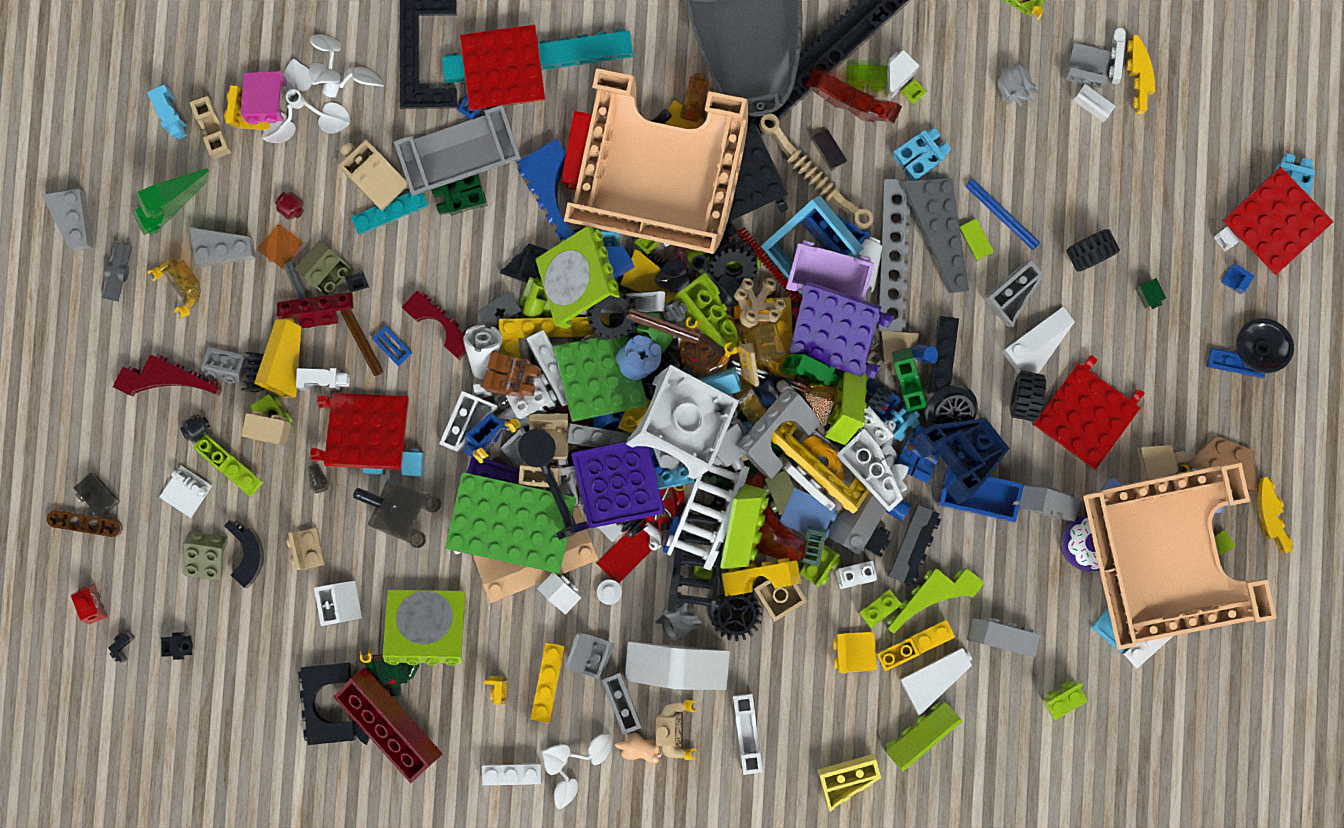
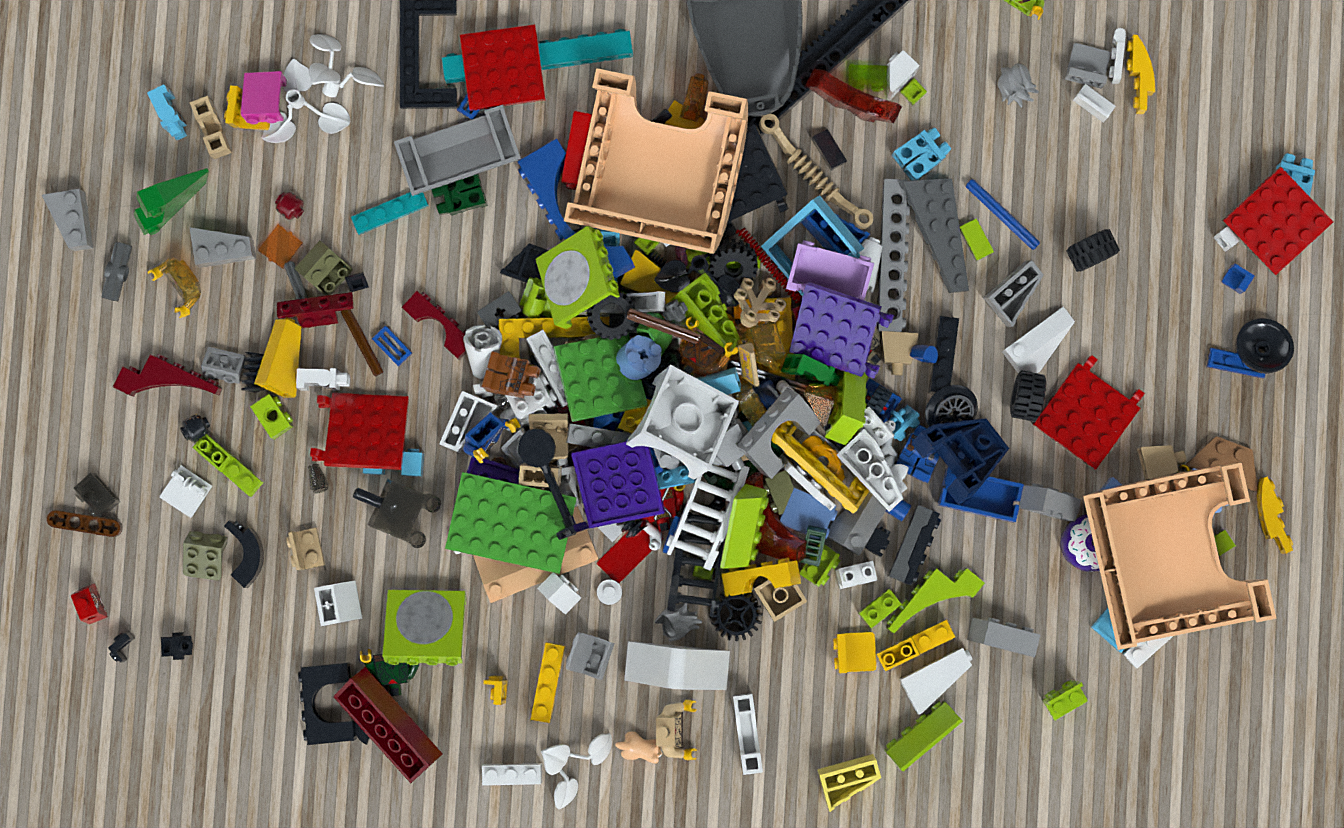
(265, 429): tan brick -> none
(372, 173): tan slope -> none
(622, 703): light grey brick -> none
(909, 379): green arch -> none
(1151, 294): dark green brick -> none

